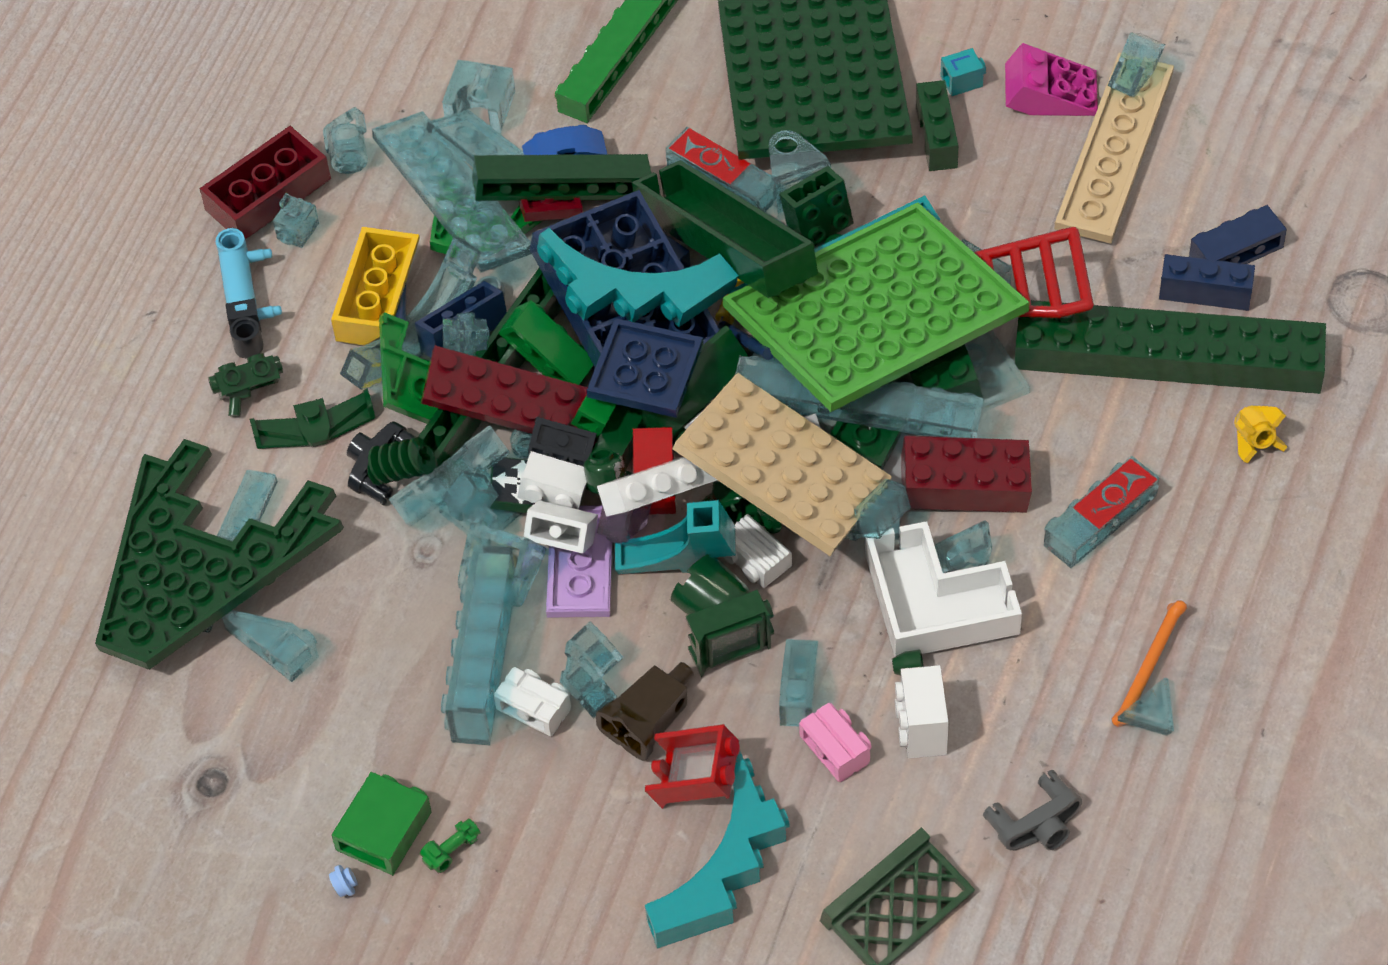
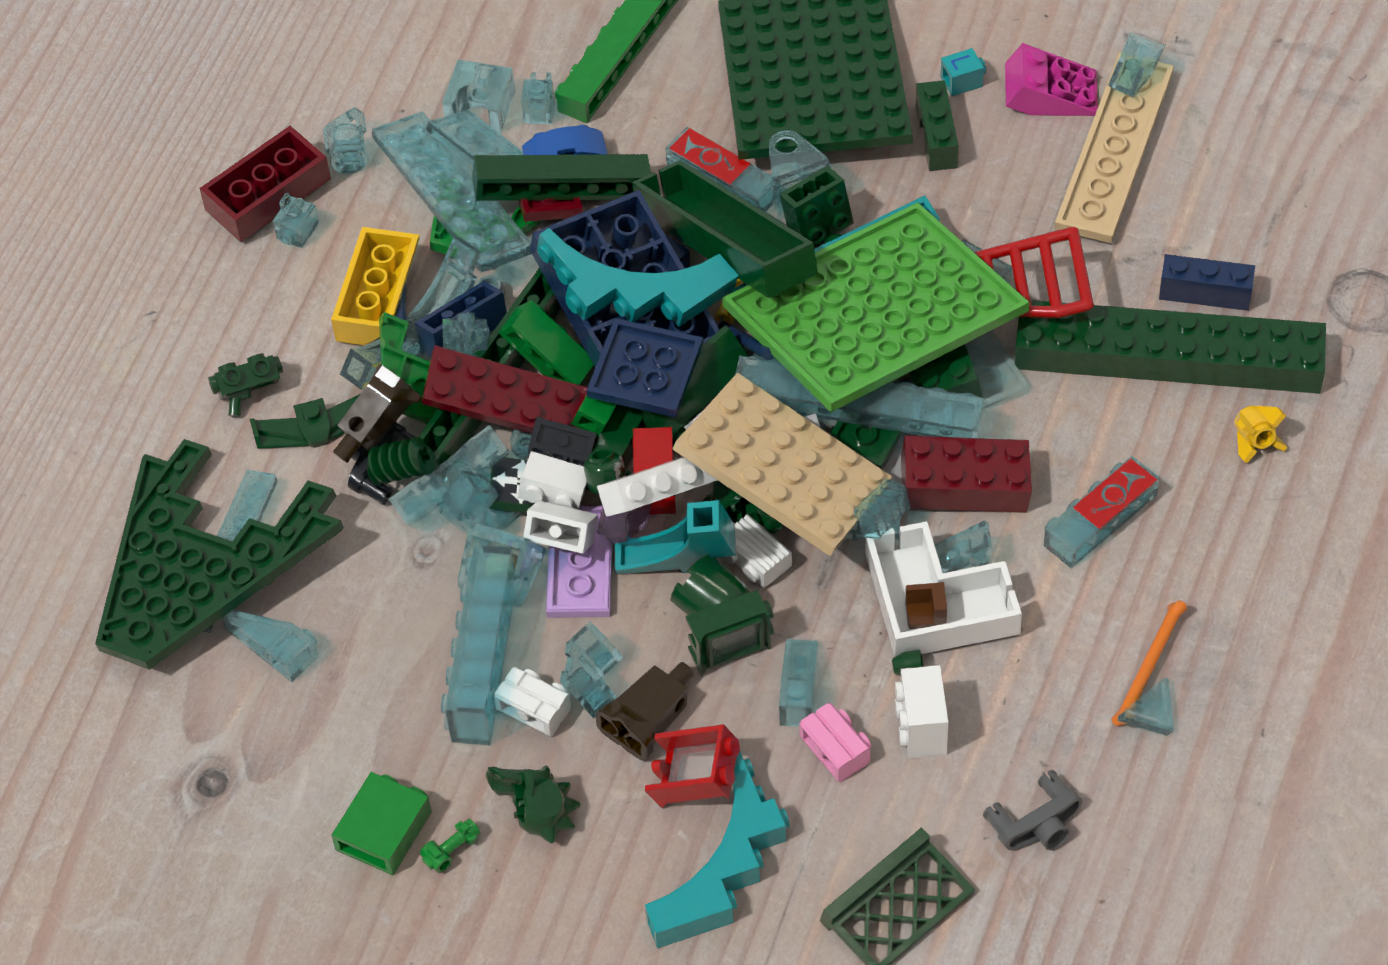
(239, 292): medium azure piece -> none
(343, 881): light blue plate -> none
(374, 412): none -> dark brown piece
(538, 100): none -> clear light blue brick
(539, 799): none -> dark green head
(925, 605): none -> reddish brown panel
(1241, 239): dark blue brick -> none

